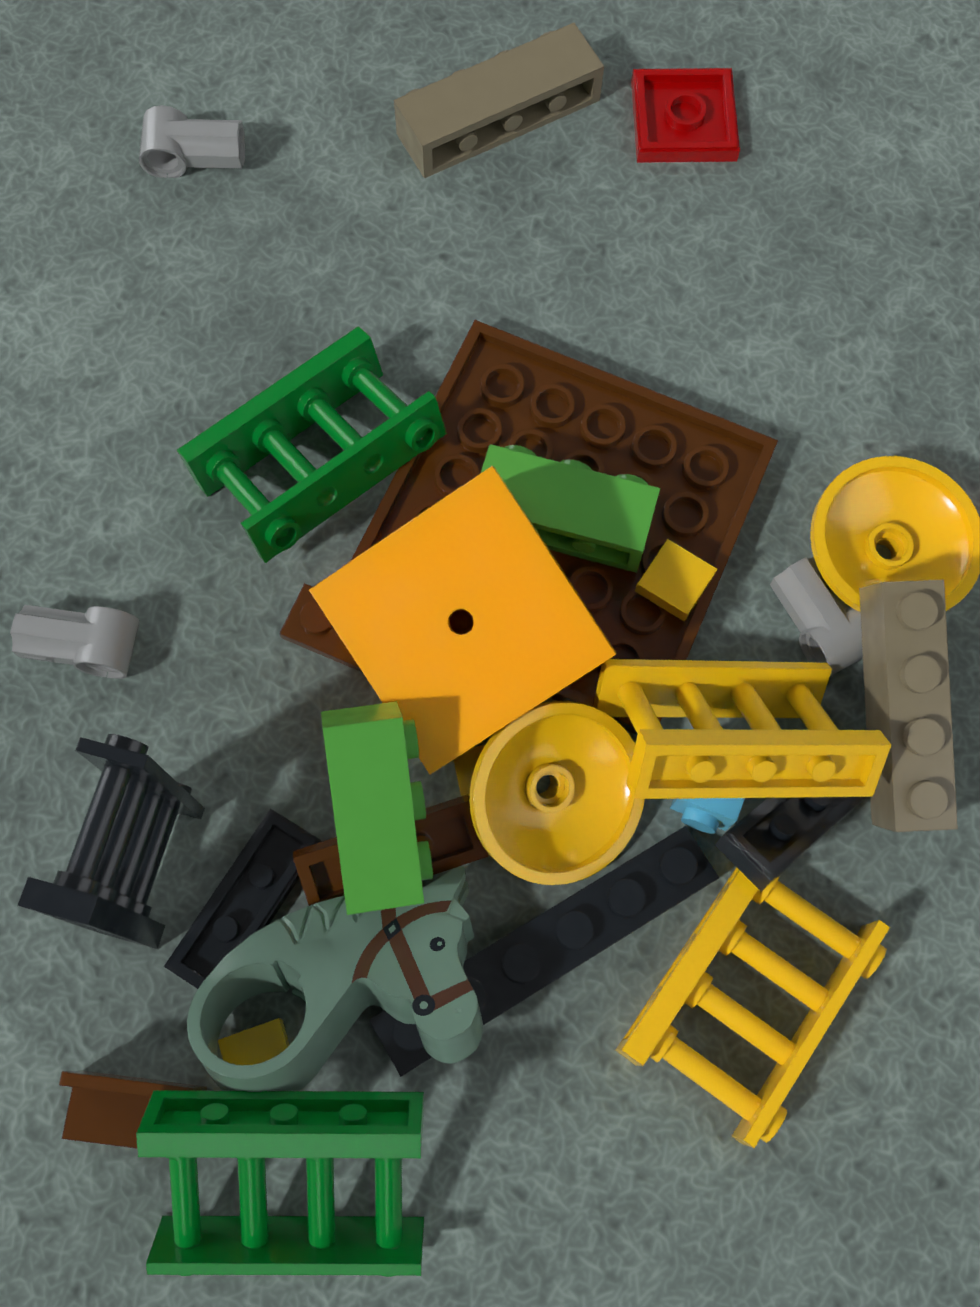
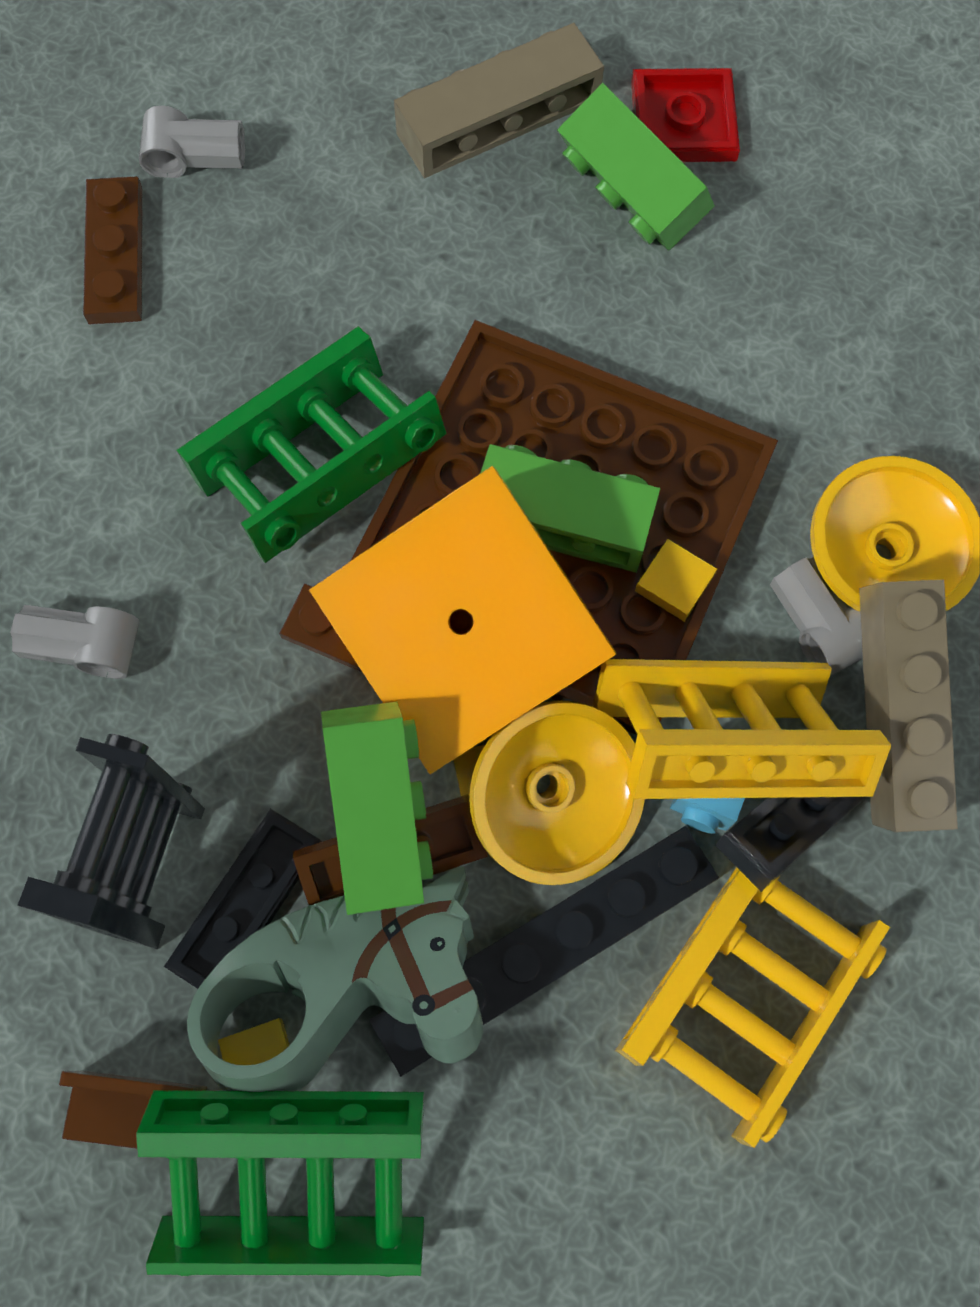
(113, 250): none -> reddish brown plate
(634, 169): none -> bright green brick

